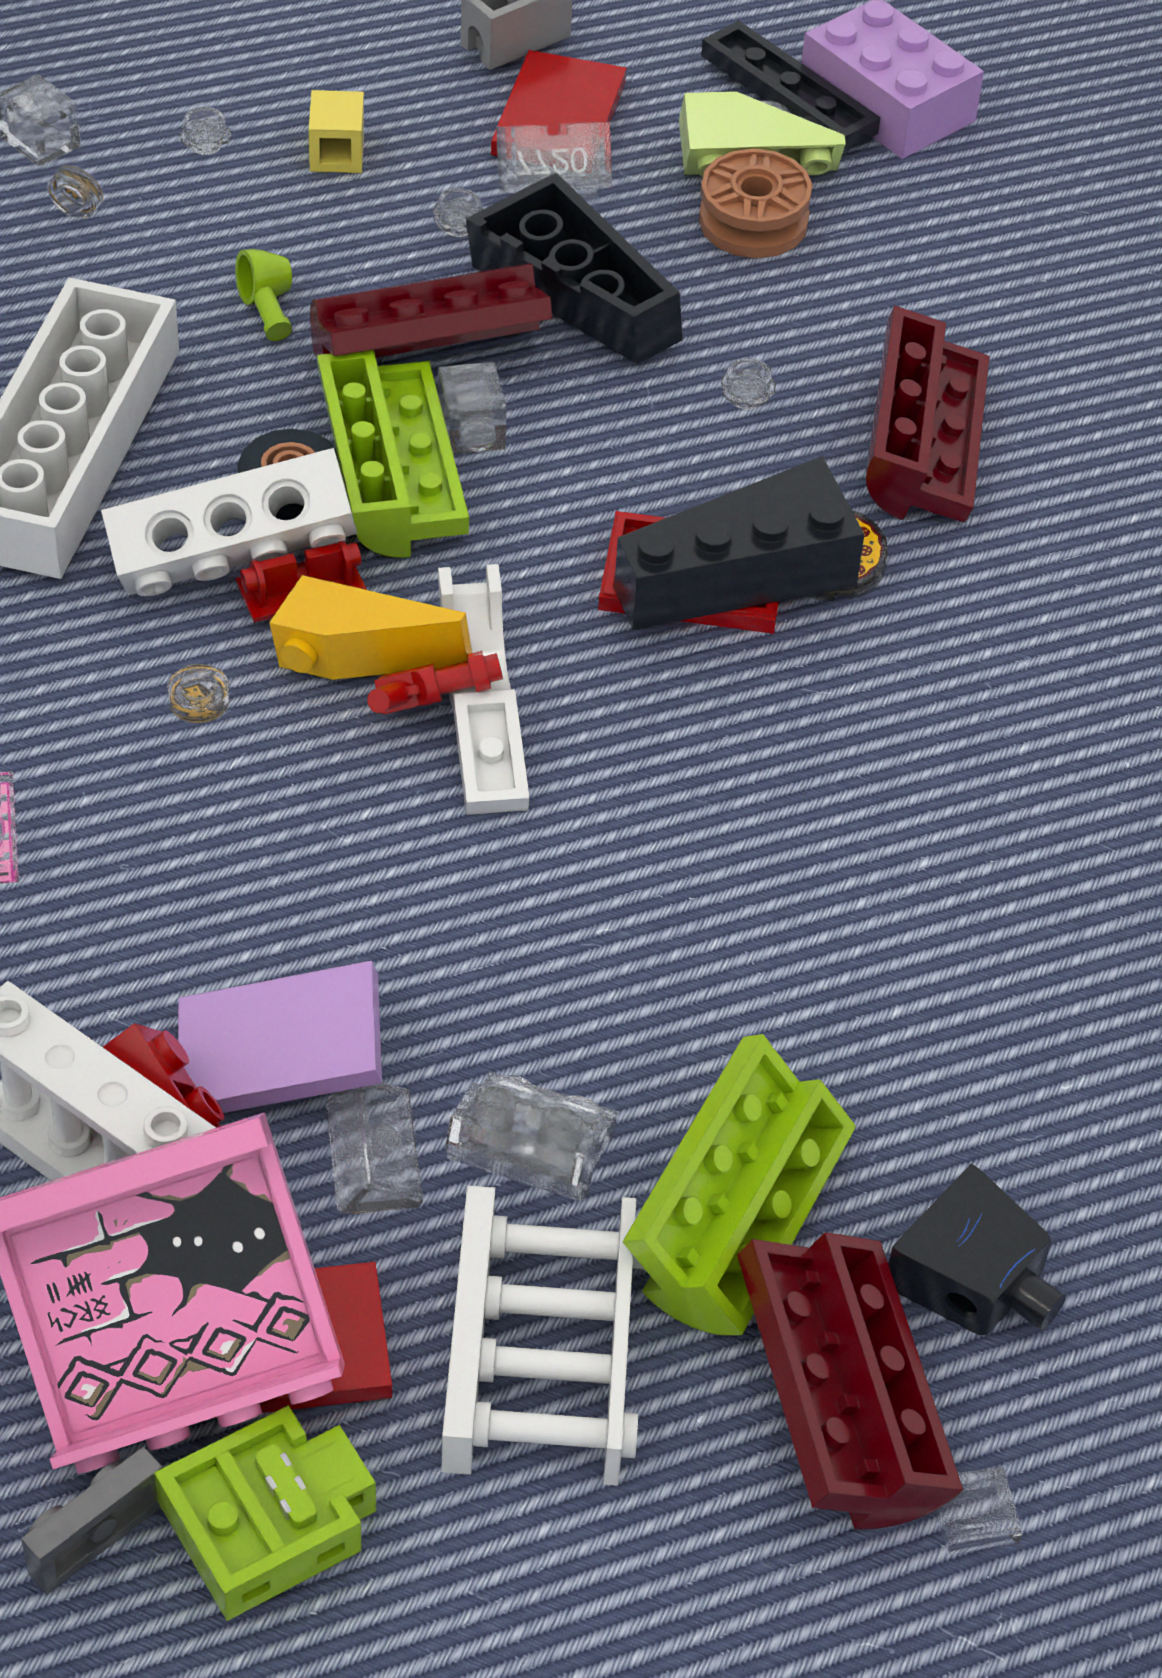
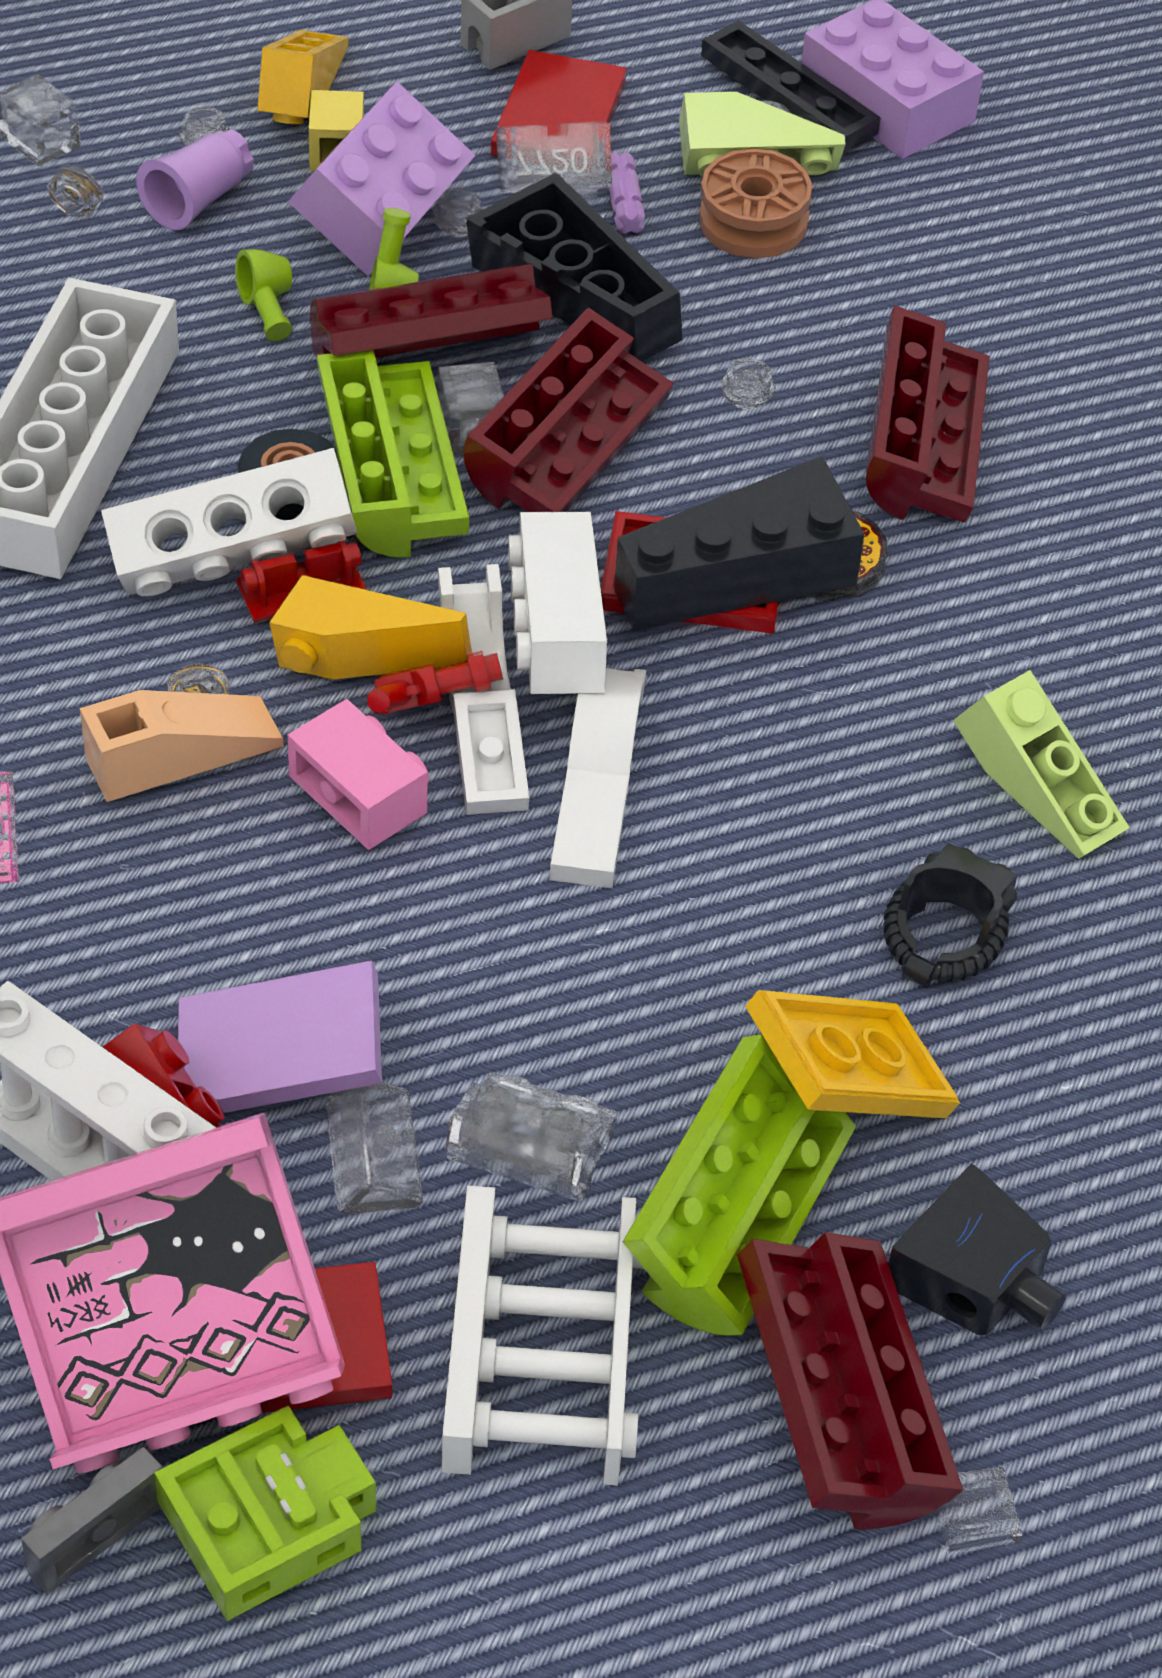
(169, 735): none -> light nougat slope
(190, 179): none -> lavender plant
(296, 67): none -> yellow slope
(358, 773): none -> bright pink brick
(387, 269): none -> lime bar
(388, 160): none -> lavender brick
(558, 603): none -> white brick
(564, 419): none -> dark red brick
(597, 781): none -> white piece
(626, 194): none -> lavender axle
(852, 1055): none -> yellow tile
(962, 880): none -> black piece
(1040, 764): none -> yellowish green slope

